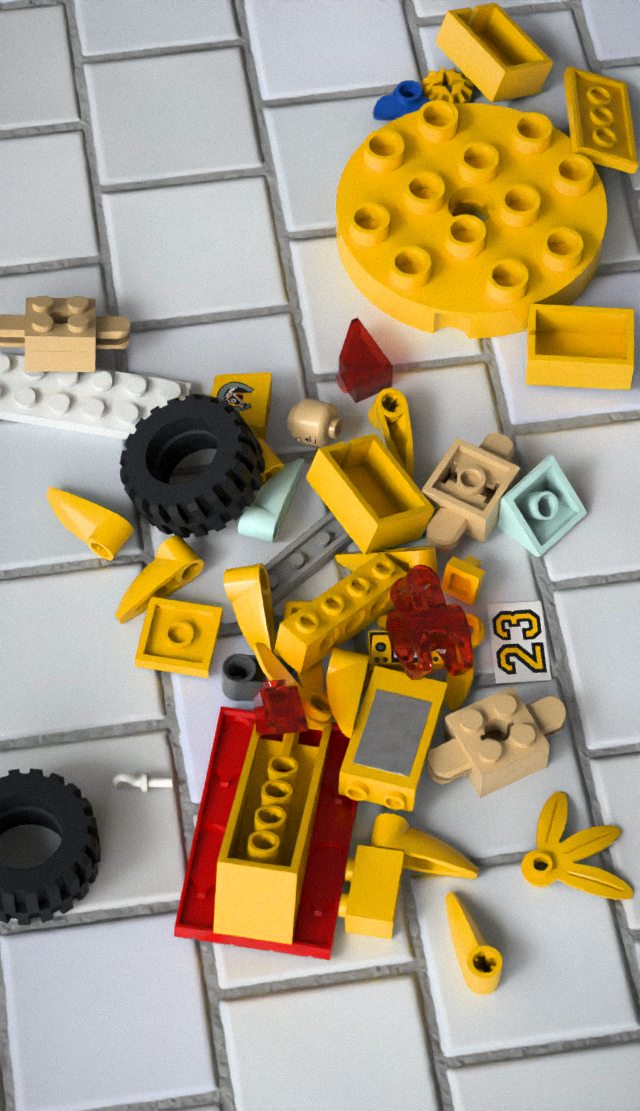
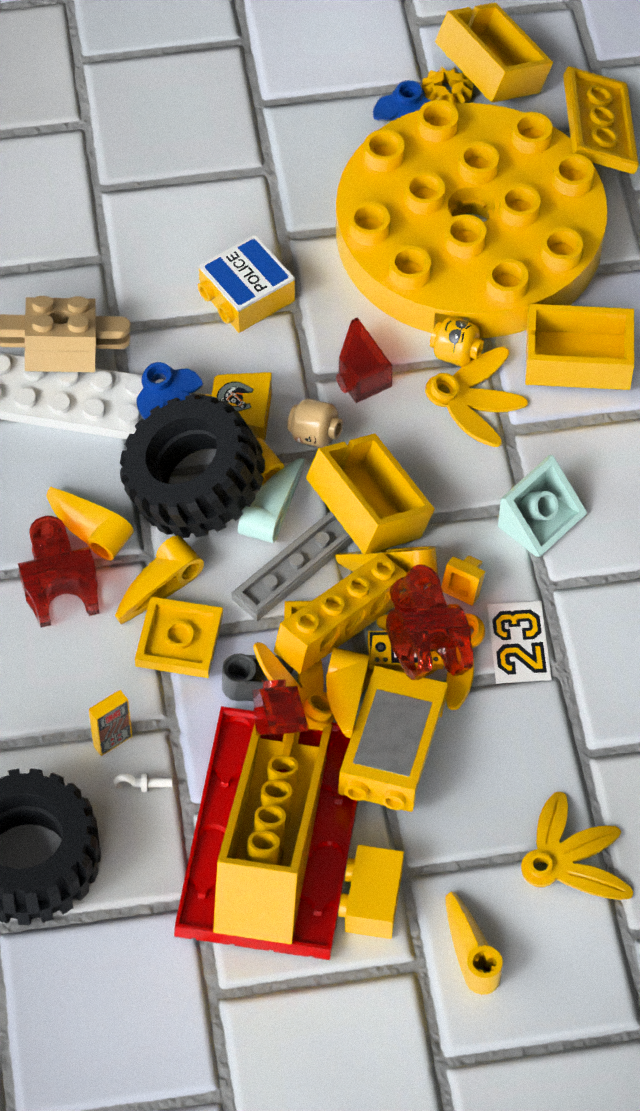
(56, 570): none -> clear red piece
(110, 722): none -> tile
(175, 385): none -> blue plate
(246, 283): none -> piece
(252, 602): yellow piece -> none
(394, 426): yellow piece -> none
(420, 849): yellow piece -> none
(456, 341): none -> yellow head
(460, 397): none -> yellow plant
(469, 490): tan brick -> none
(501, 757): tan brick -> none

